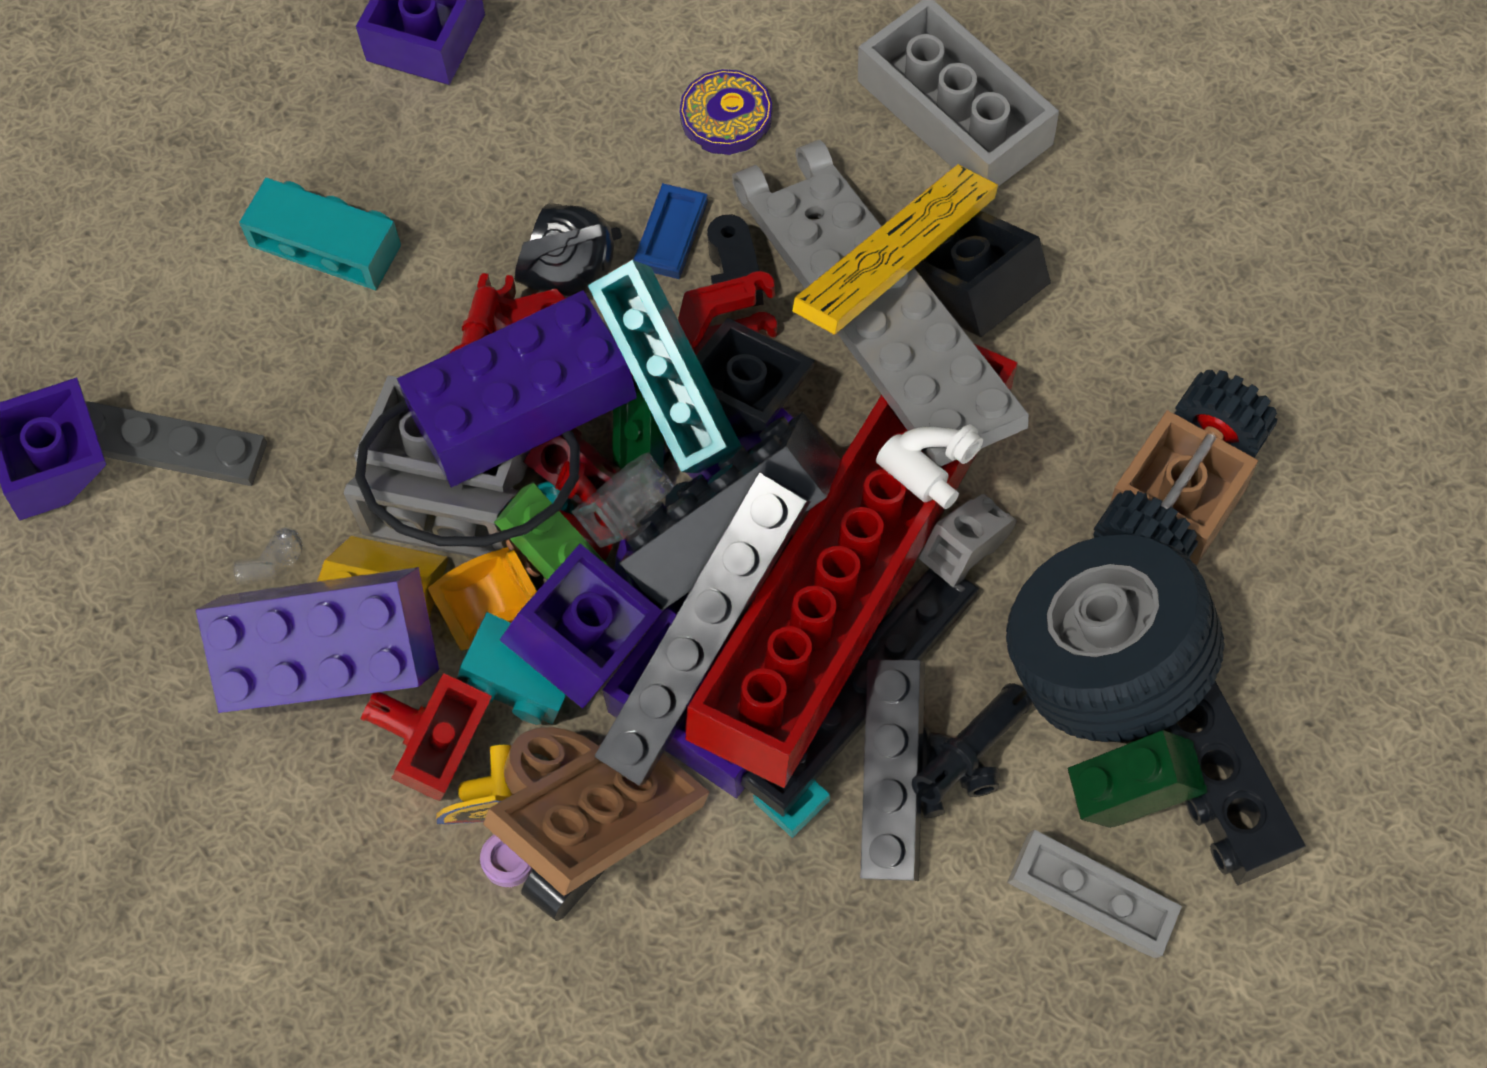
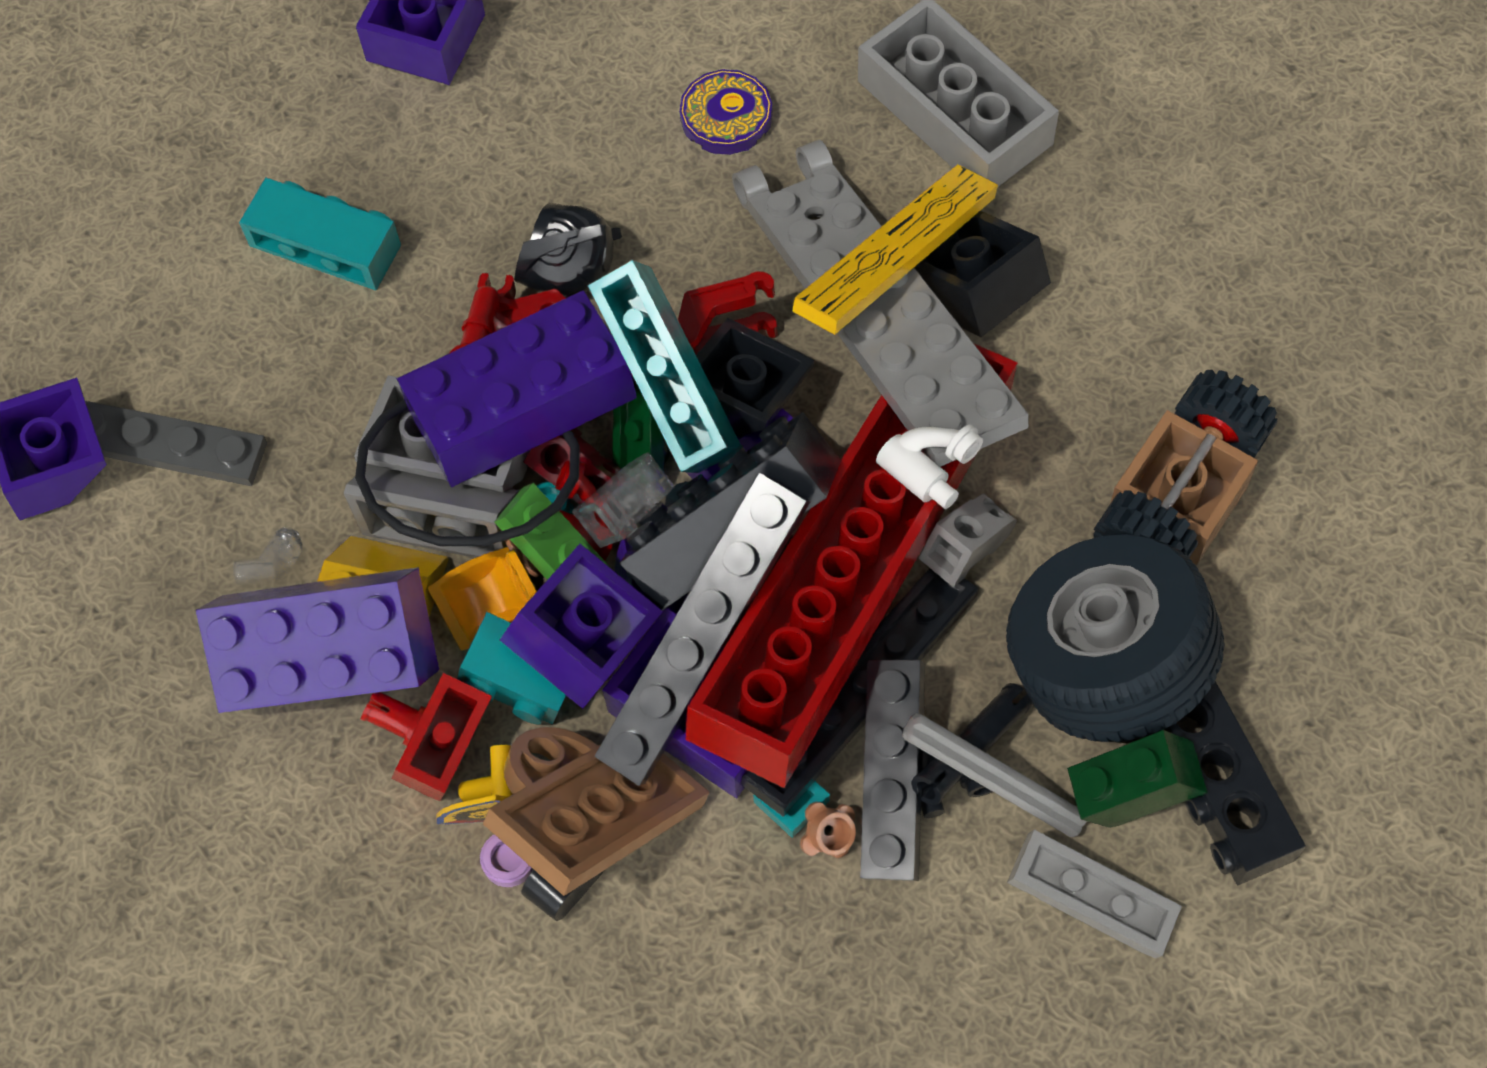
(671, 230): blue tile -> none
(732, 250): black leg -> none
(840, 836): none -> nougat plate
(993, 774): none -> light grey axle

